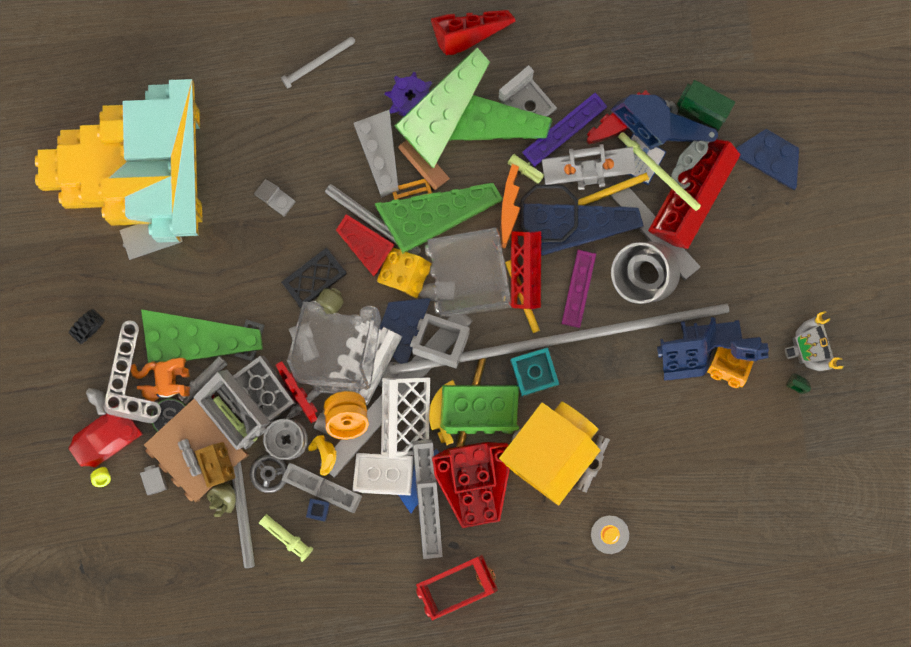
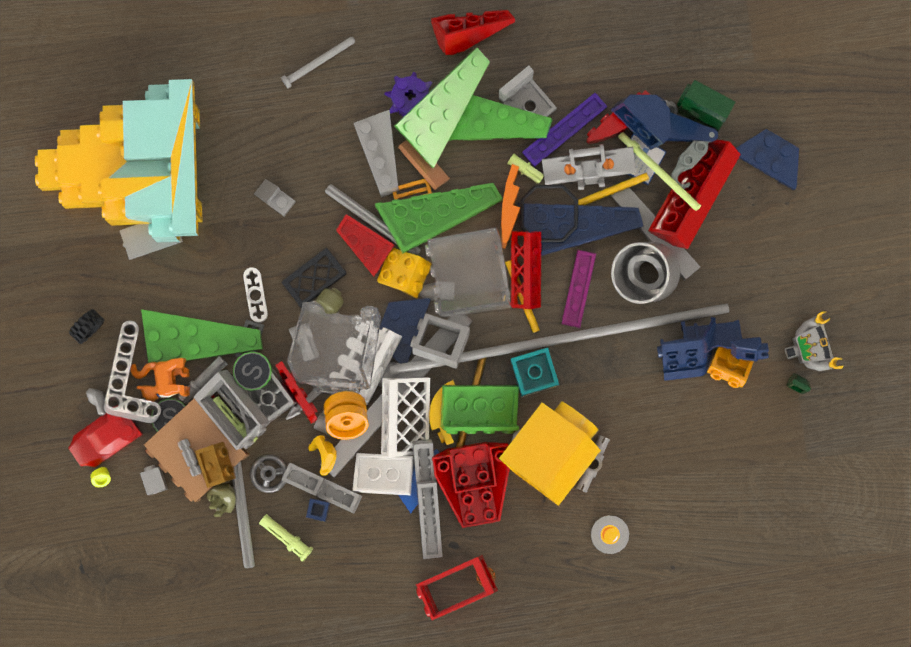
(252, 371): none -> black tile
(263, 308): none -> white beam
(275, 442): light grey wheel -> none

